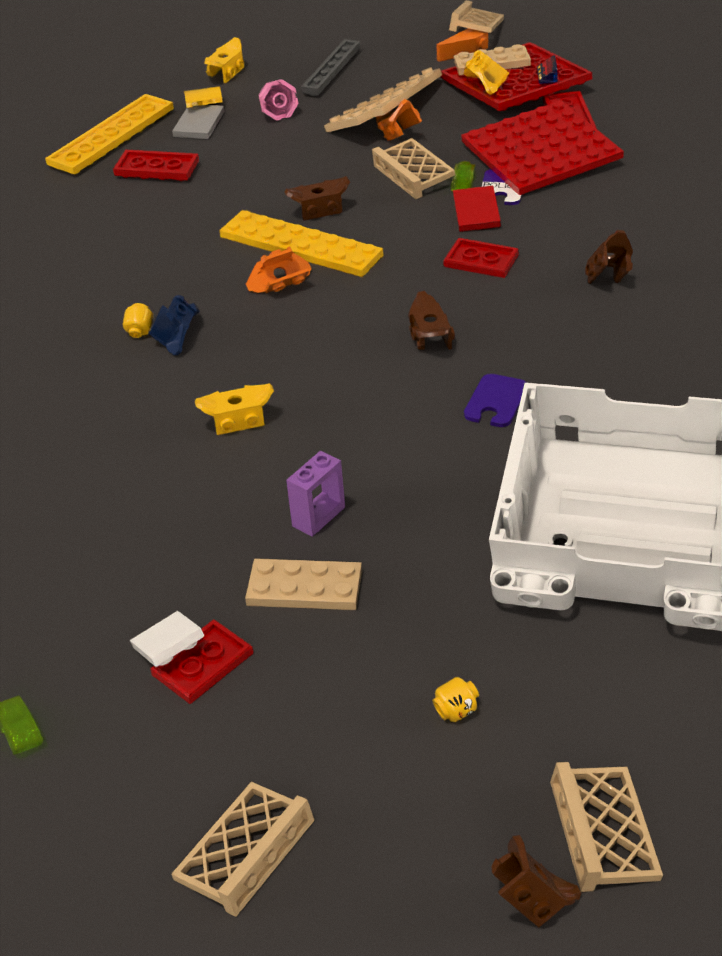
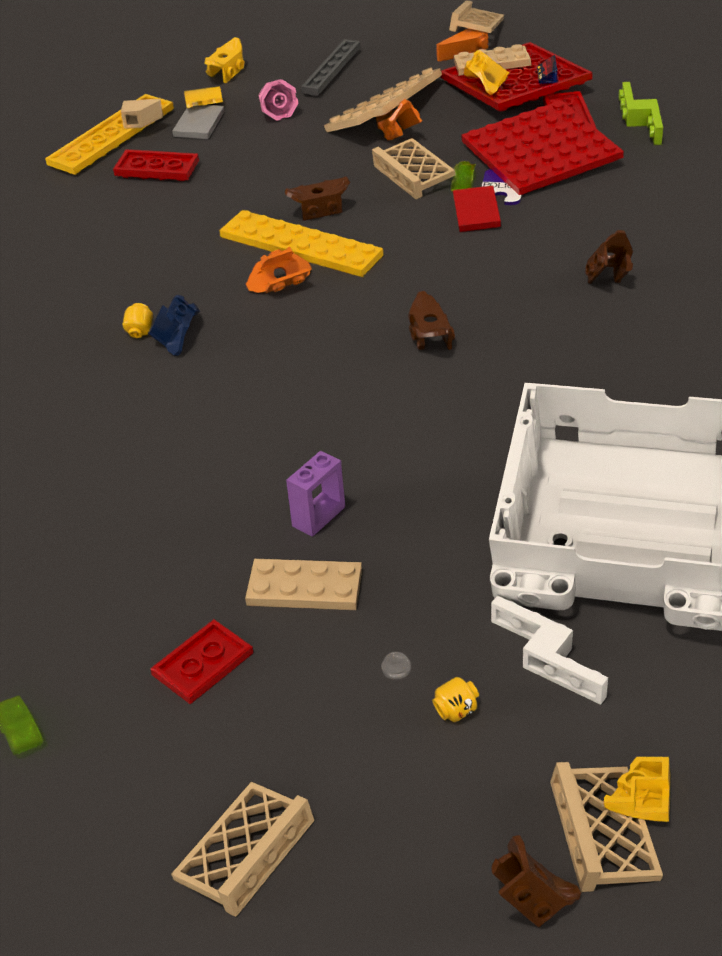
(141, 112): none -> tan slope
(167, 639): white tile -> none
(236, 408): yellow piece -> none
(396, 665): none -> clear plate
(481, 257): red tile -> none
(495, 394): dark purple piece -> none
(548, 649): none -> white bracket
(641, 113): none -> lime bracket
(643, 790): none -> yellow slope

